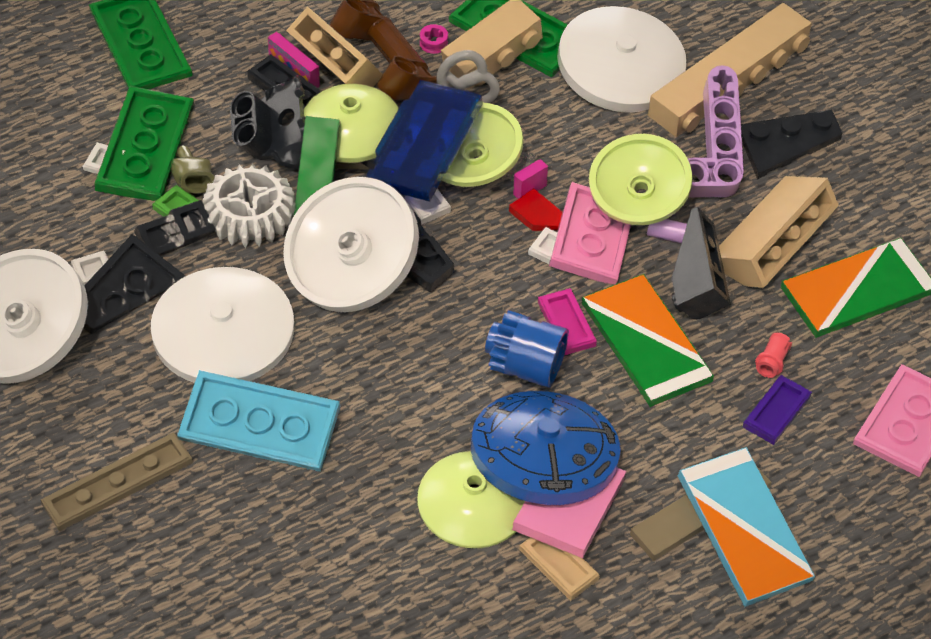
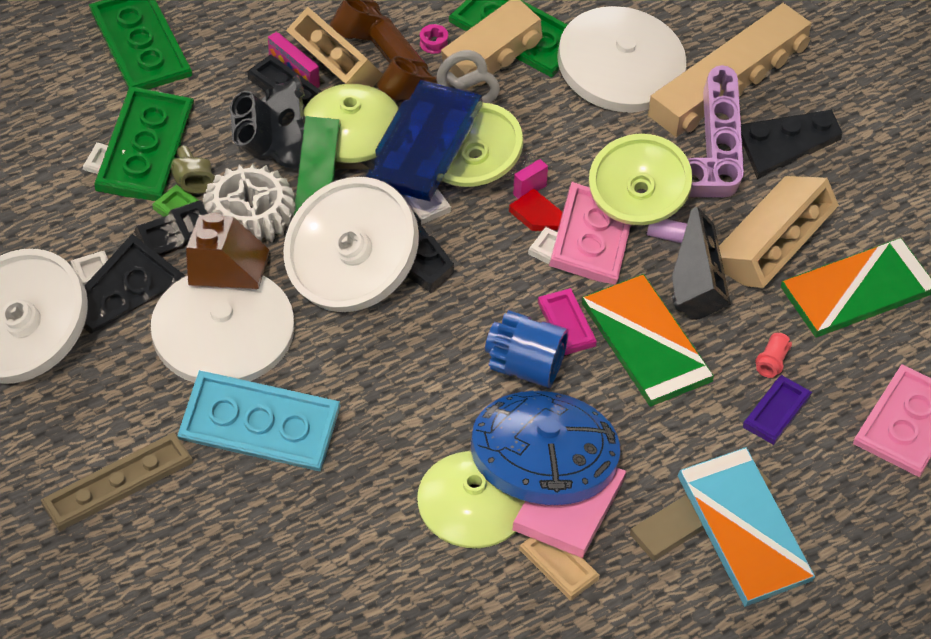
(224, 254): none -> reddish brown slope

